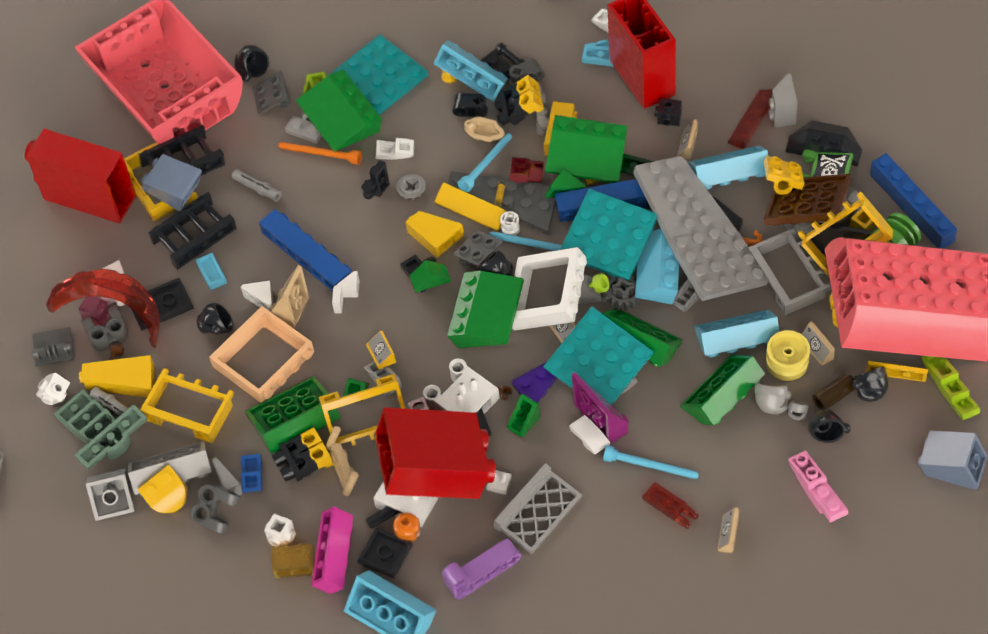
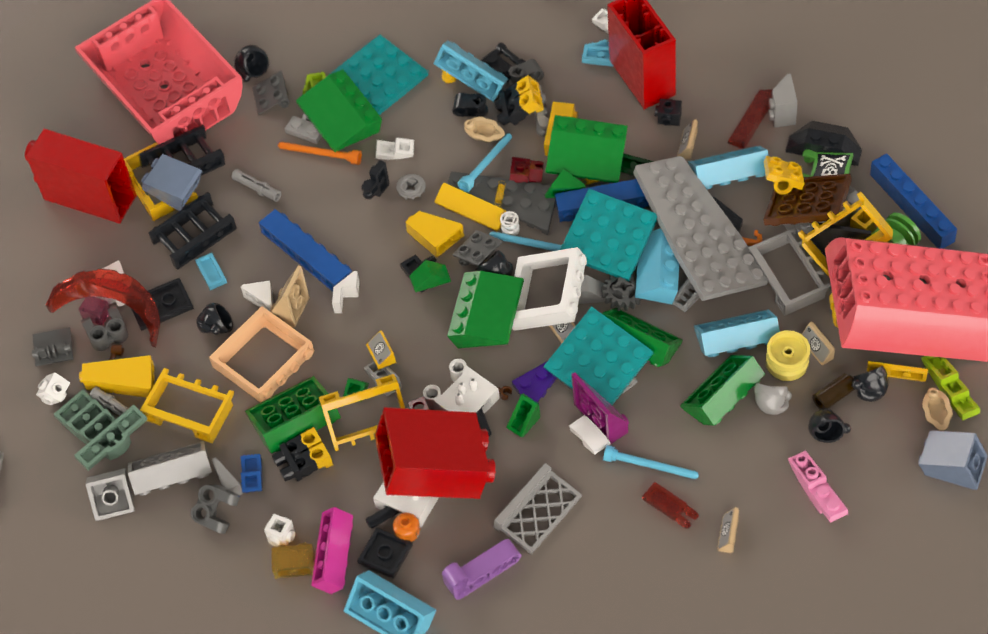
(165, 491): yellow slope -> none
(339, 458): tan plate -> none
(500, 483): white tile -> none
(599, 283): lime tile -> none
(799, 407): light grey tile -> none
(937, 409): none -> tan arm

